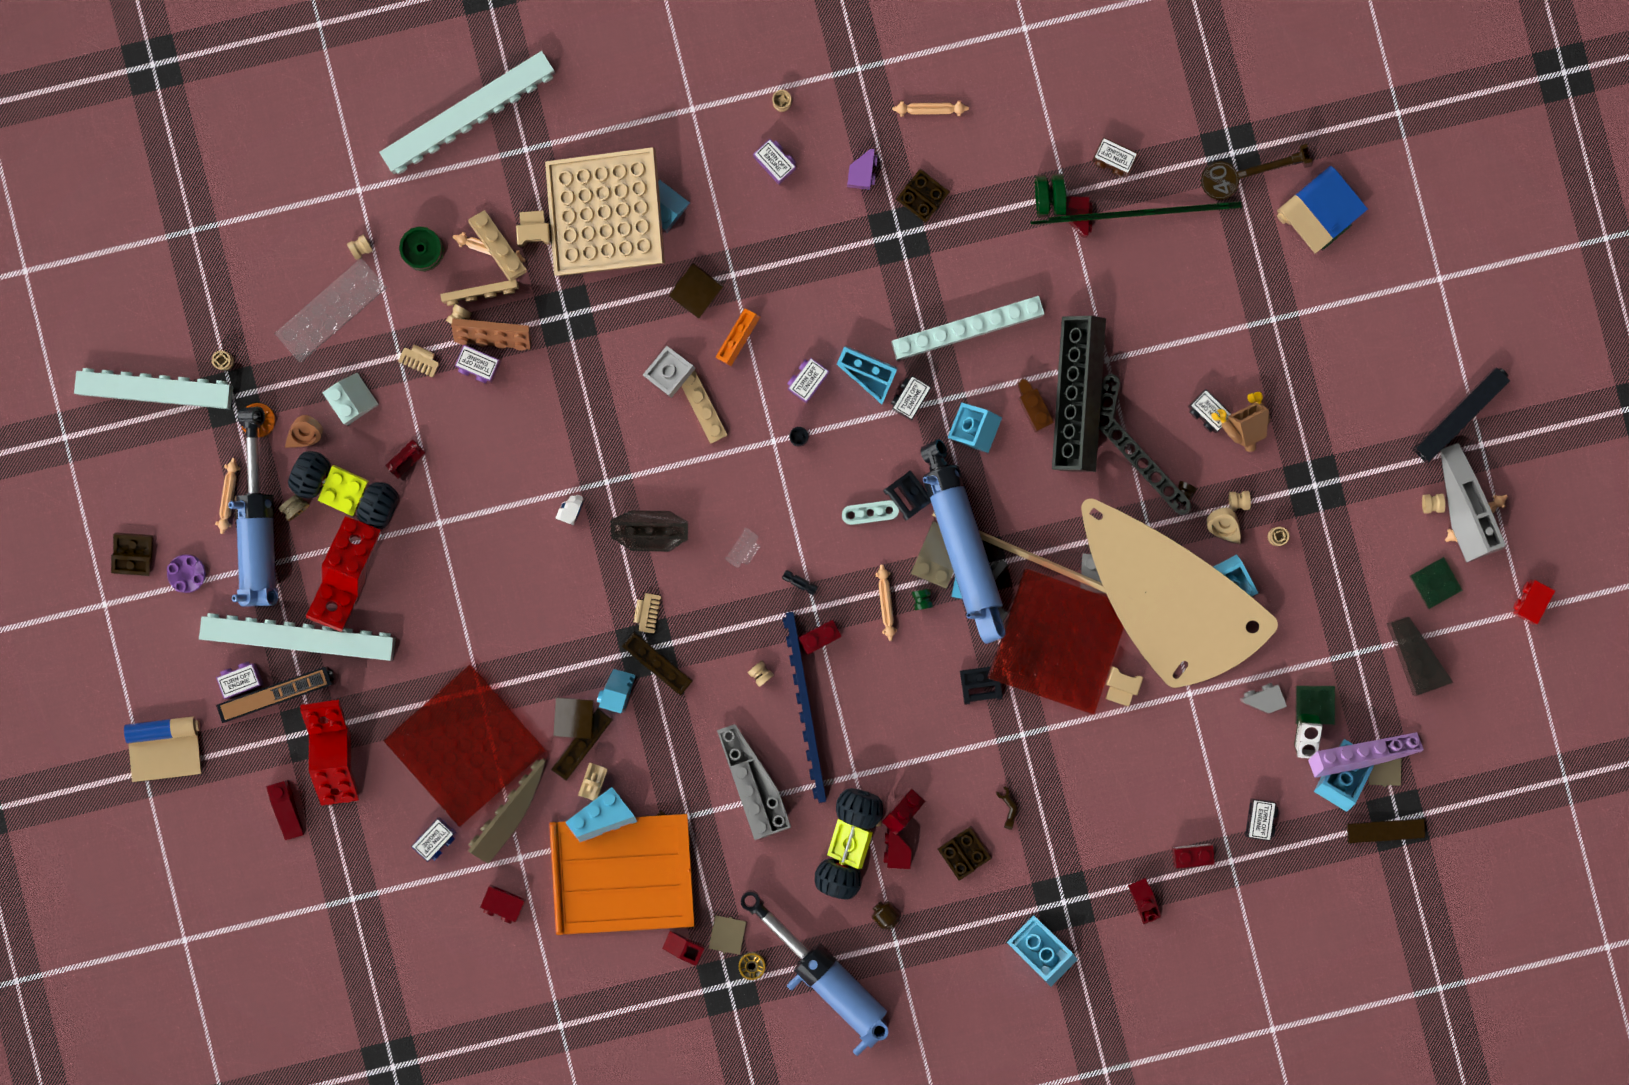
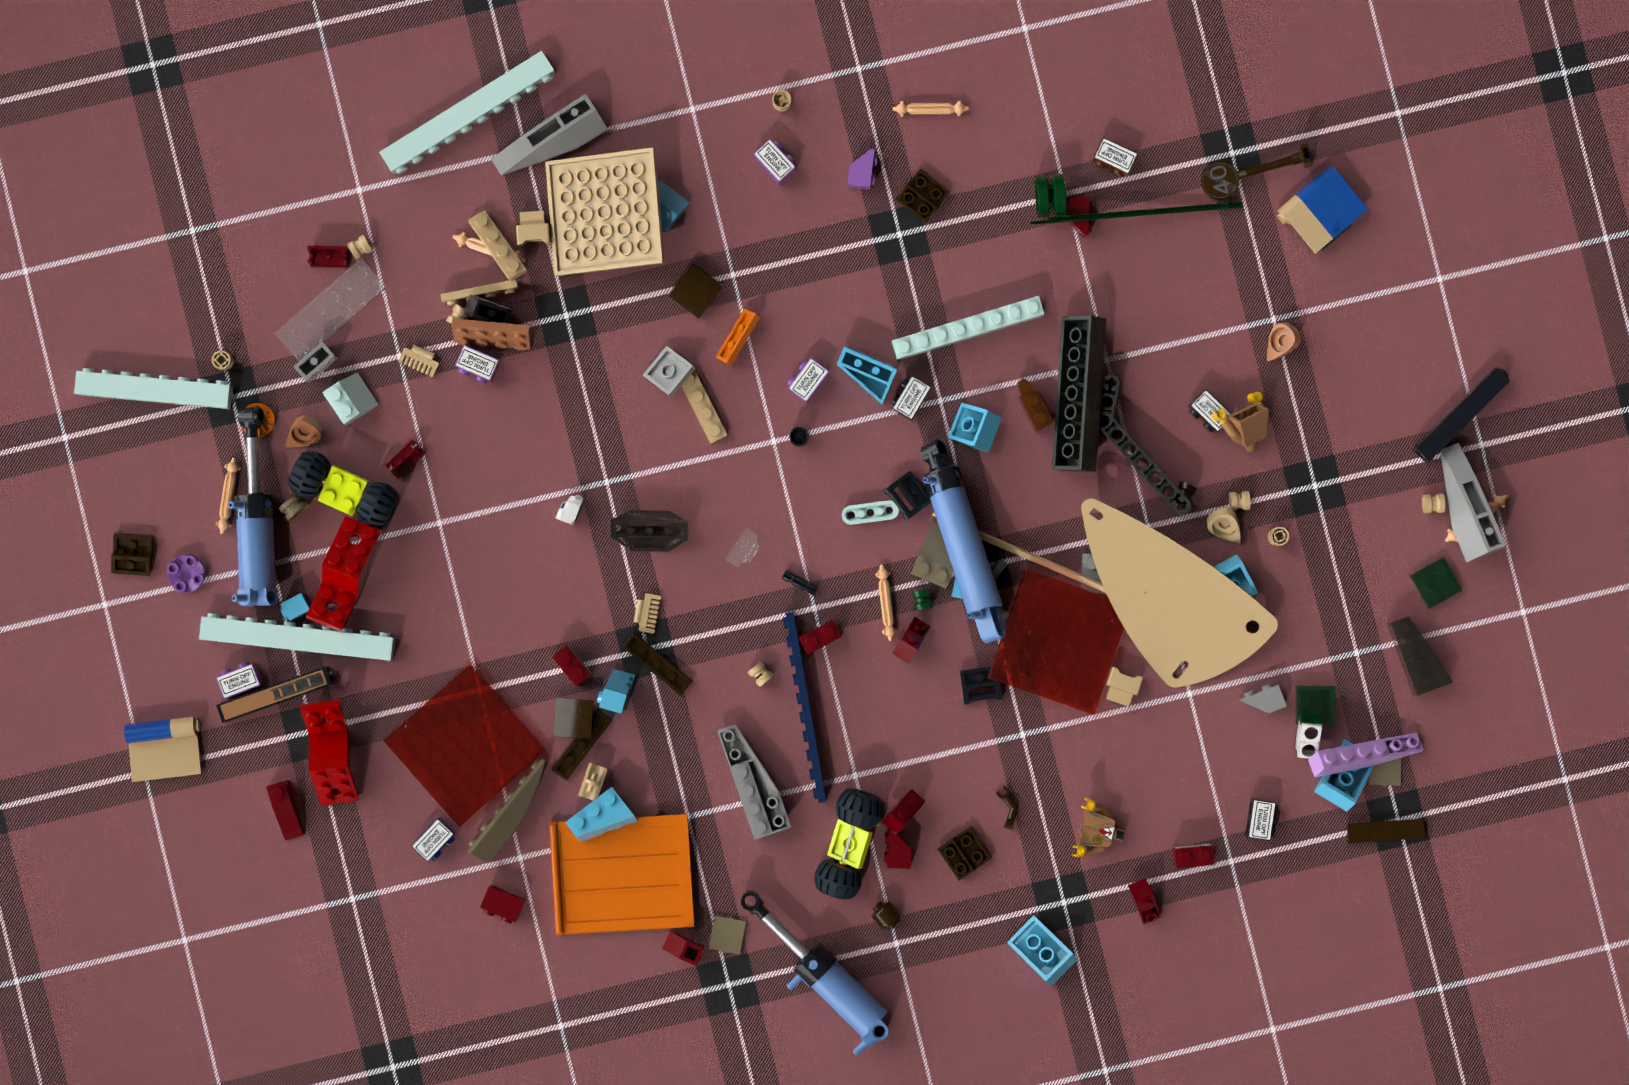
(295, 607): none -> medium azure brick
(315, 362): none -> light grey brick
(328, 256): none -> dark red hinge
(410, 247): dark green wheel -> none
(486, 310): none -> black brick
(553, 137): none -> light grey wedge
(572, 665): none -> dark red brick
(756, 972): wheel -> none
(911, 640): none -> dark red slope
(1096, 830): none -> medium nougat torso
(1282, 340): none -> nougat piece
(1533, 601): red brick -> none

